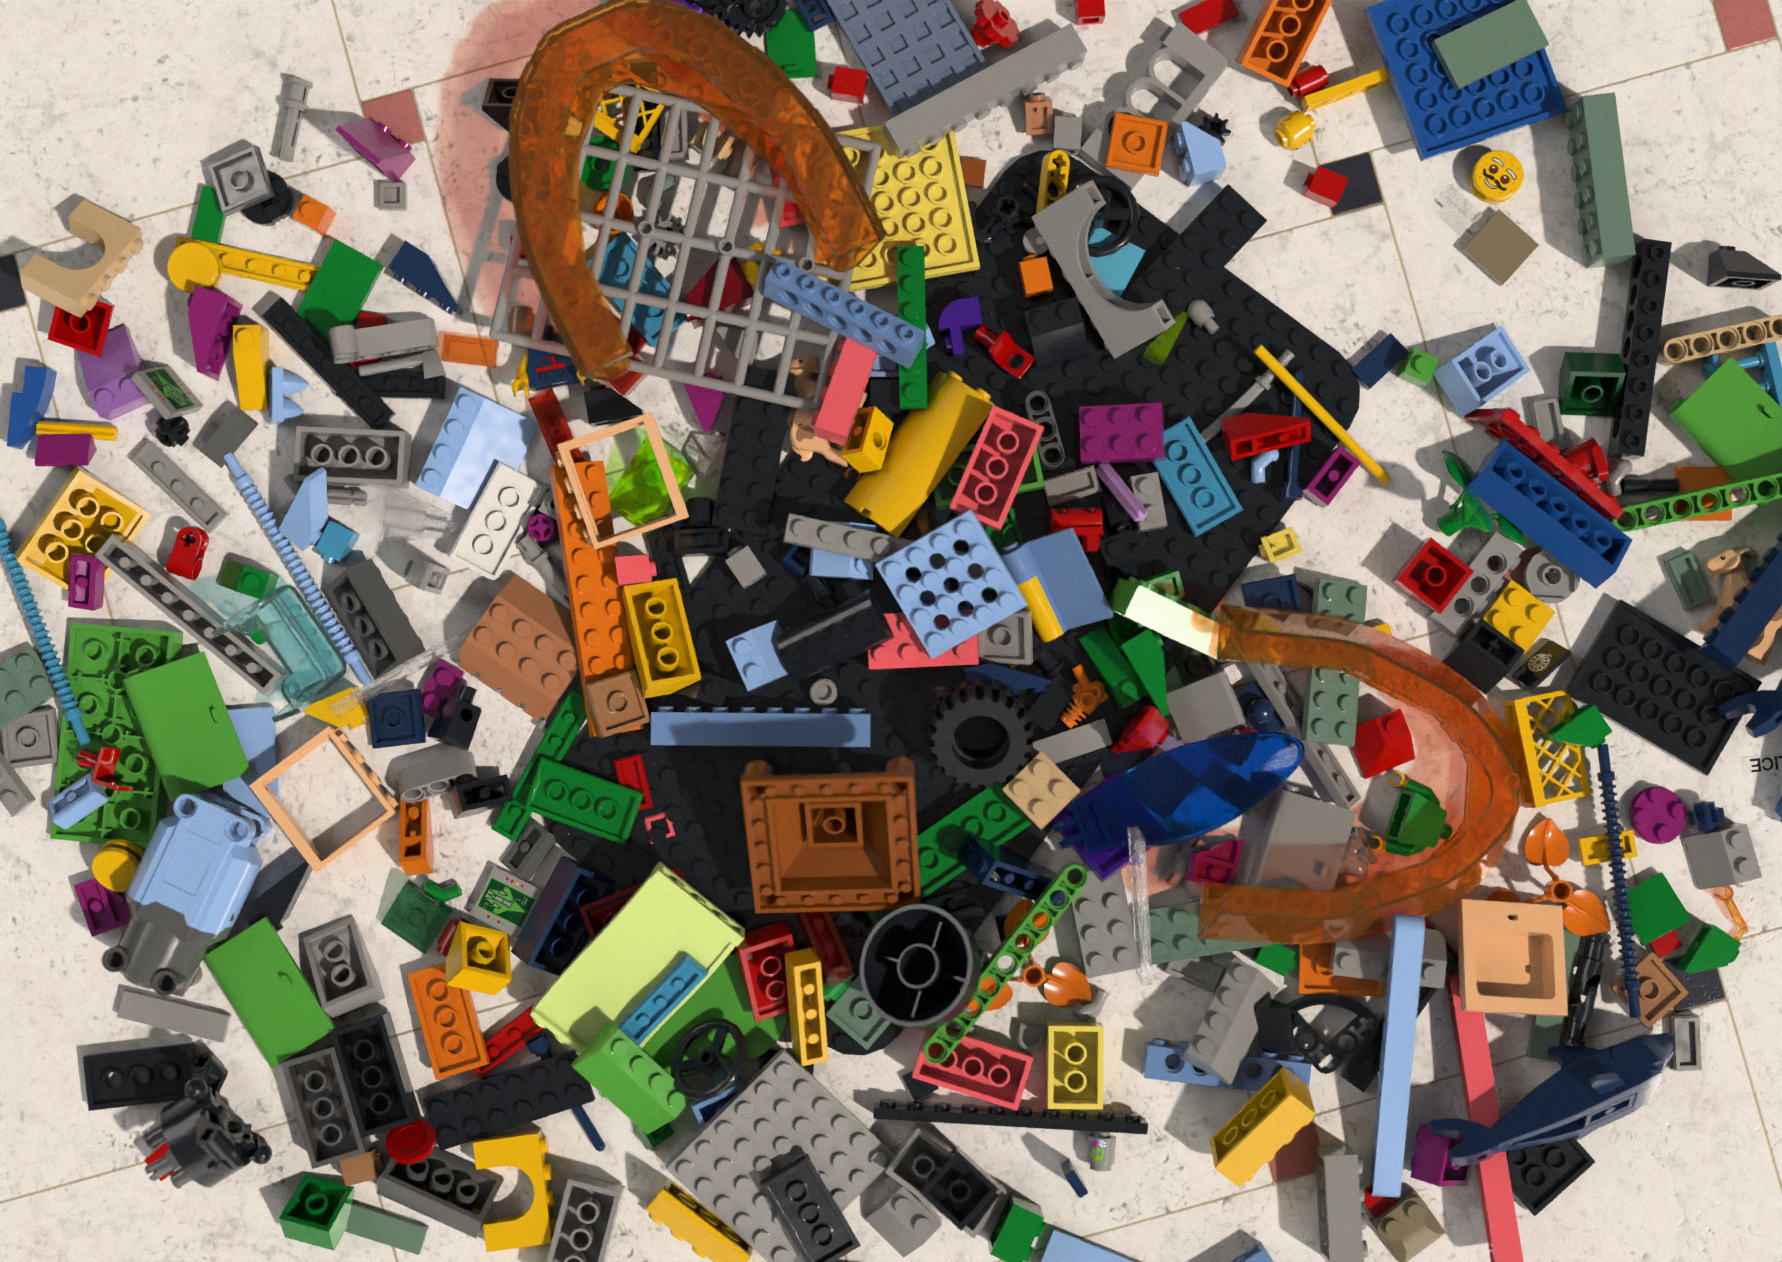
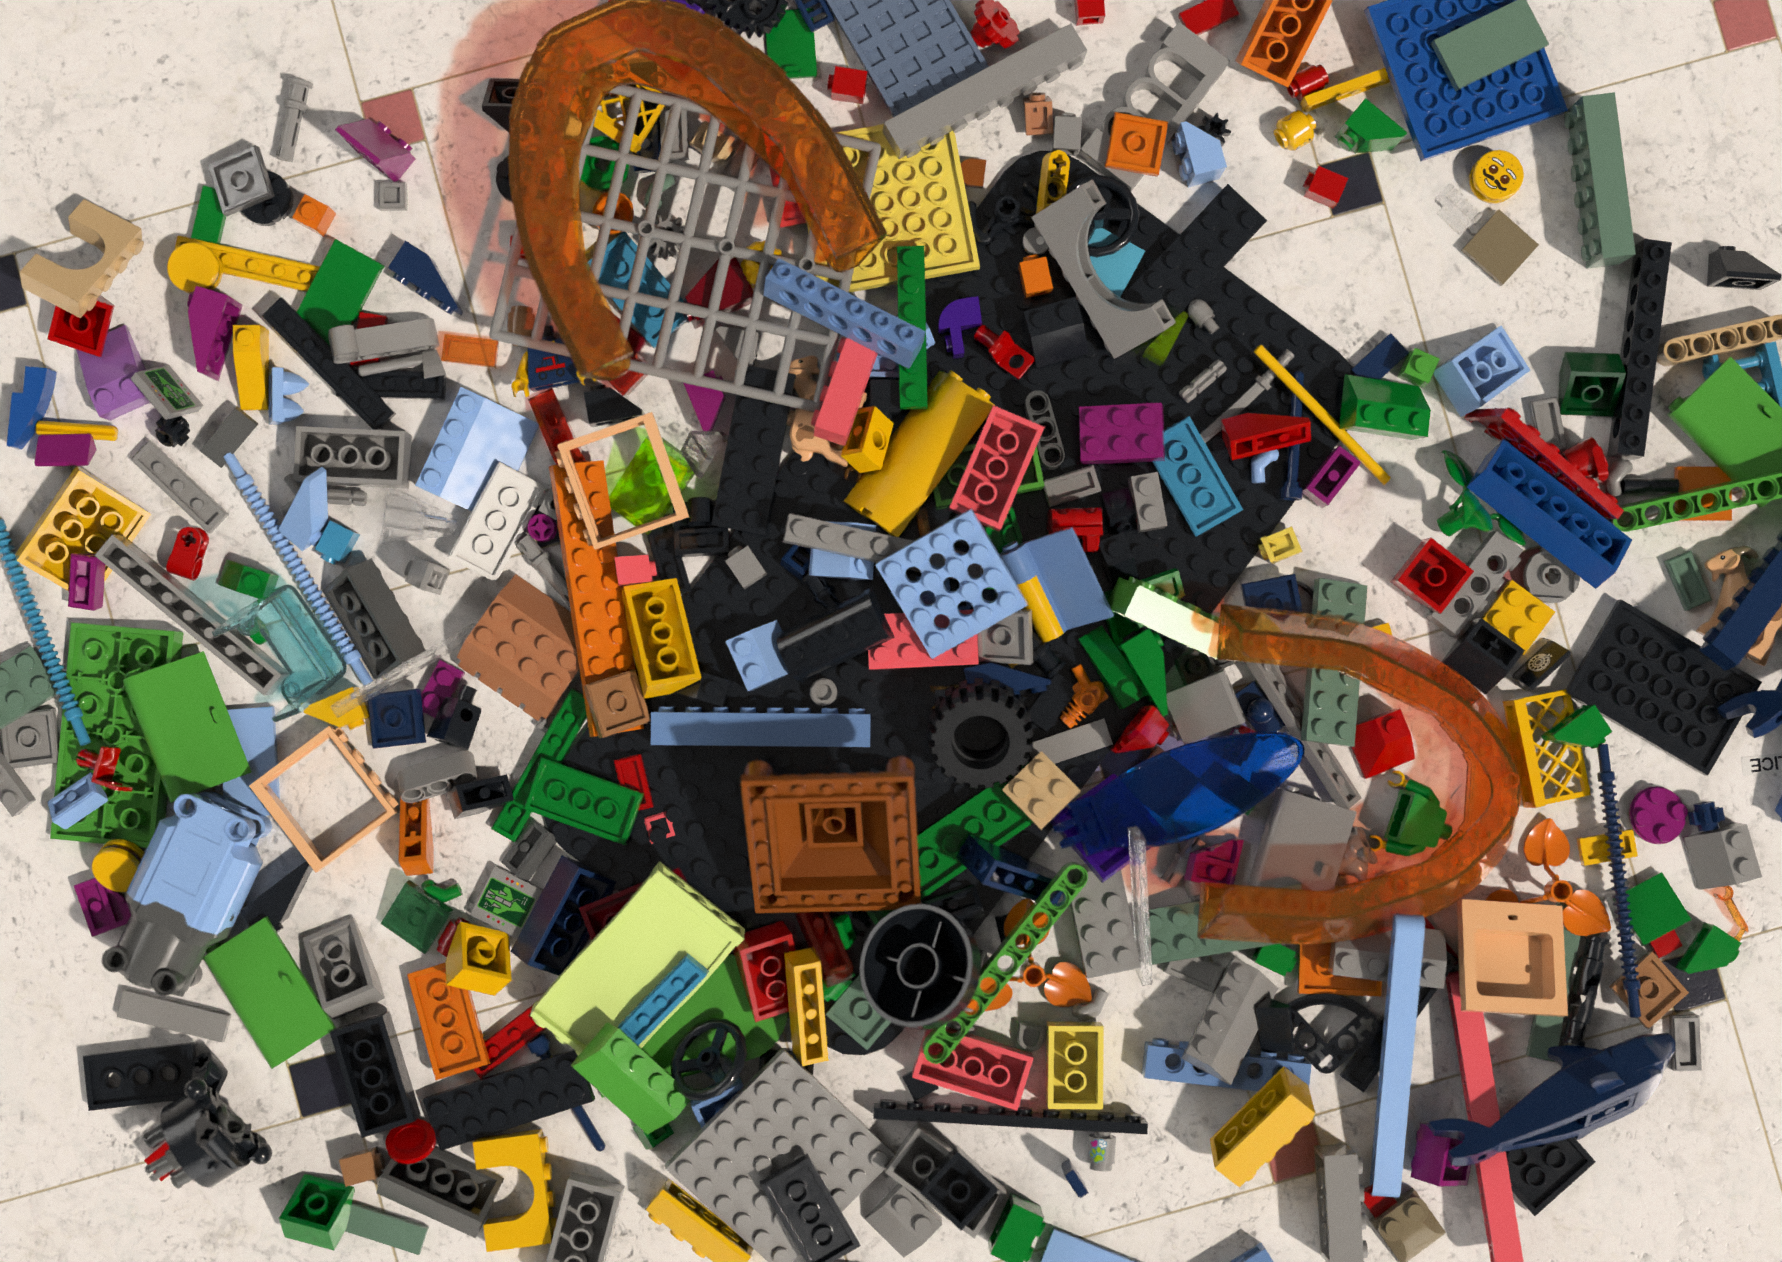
(323, 1107): flat silver brick -> none
(845, 929): none -> green slope
(1121, 492): lavender axle -> none
(1203, 380): none -> light grey axle
(1369, 130): none -> green slope
(1384, 408): none -> green slope

